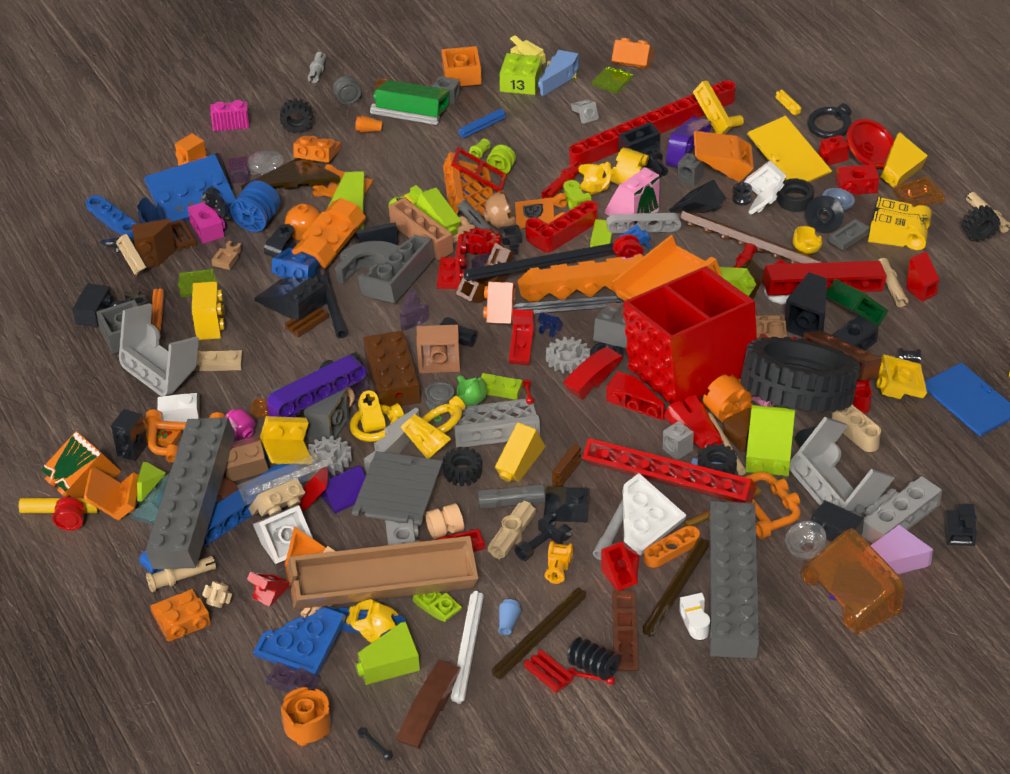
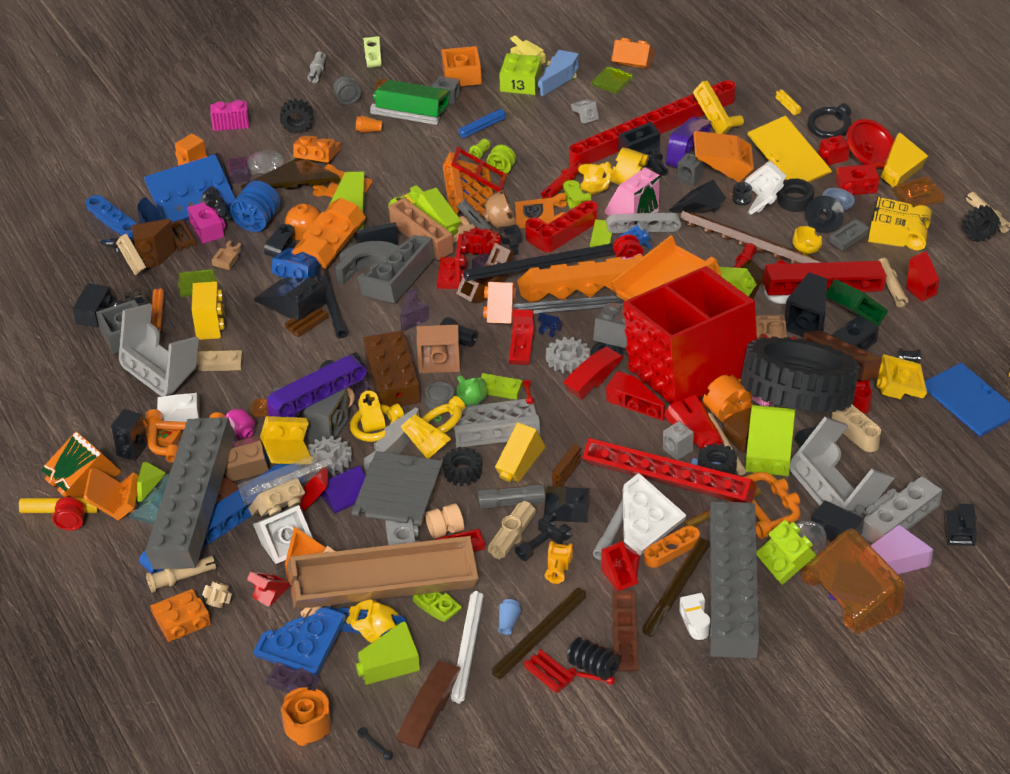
(373, 53): none -> yellowish green leg
(786, 551): none -> lime plate

